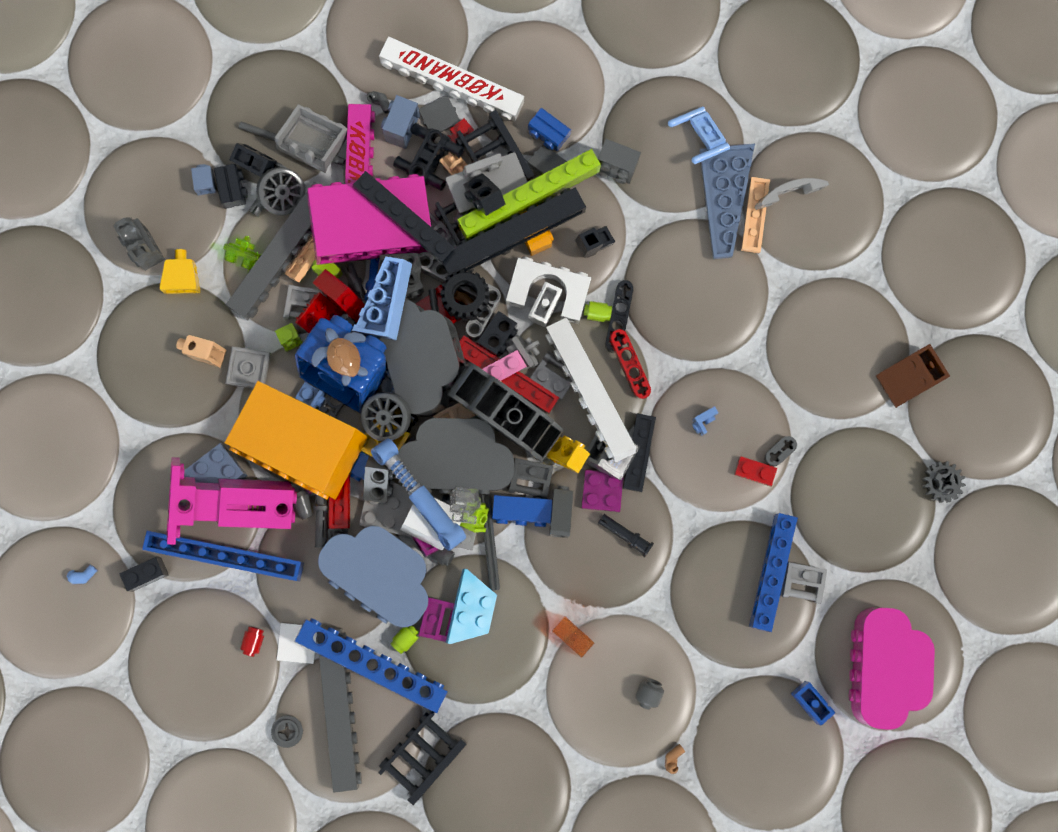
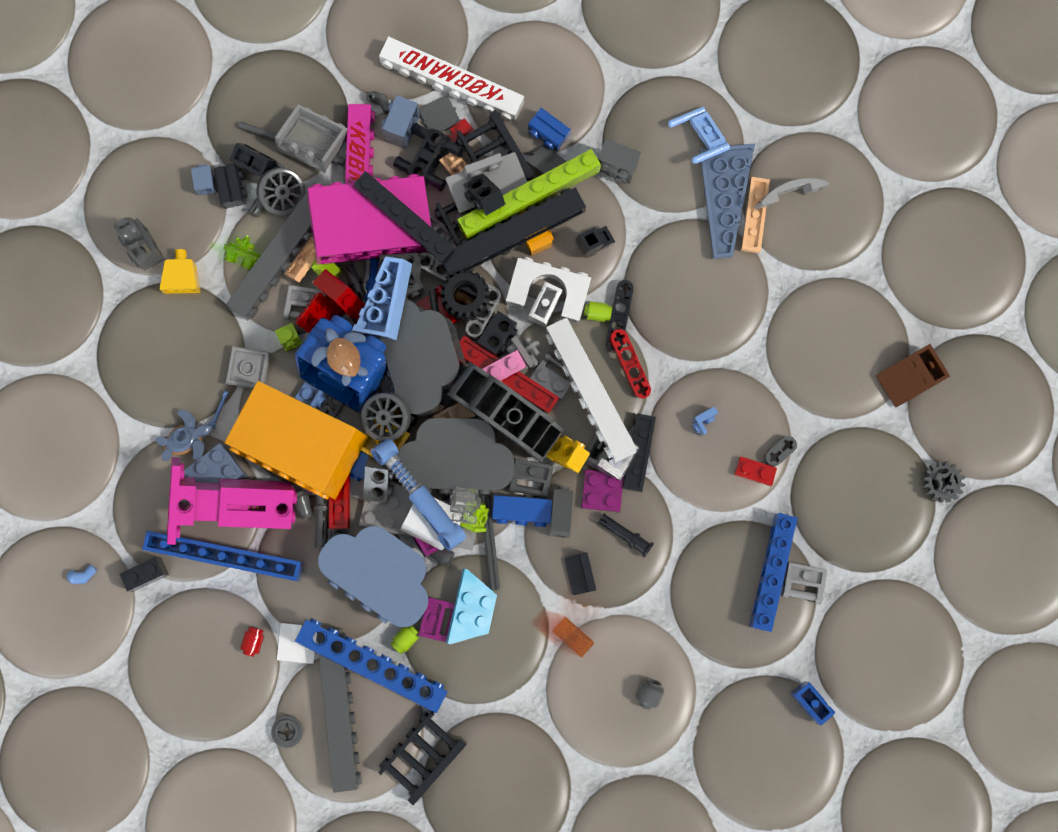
(185, 438): none -> sand blue animal
(202, 350): light nougat torso -> none
(213, 422): none -> medium blue hinge
(580, 574): none -> black panel
(671, 759): medium nougat arm -> none
(889, 668): dark pink brick -> none

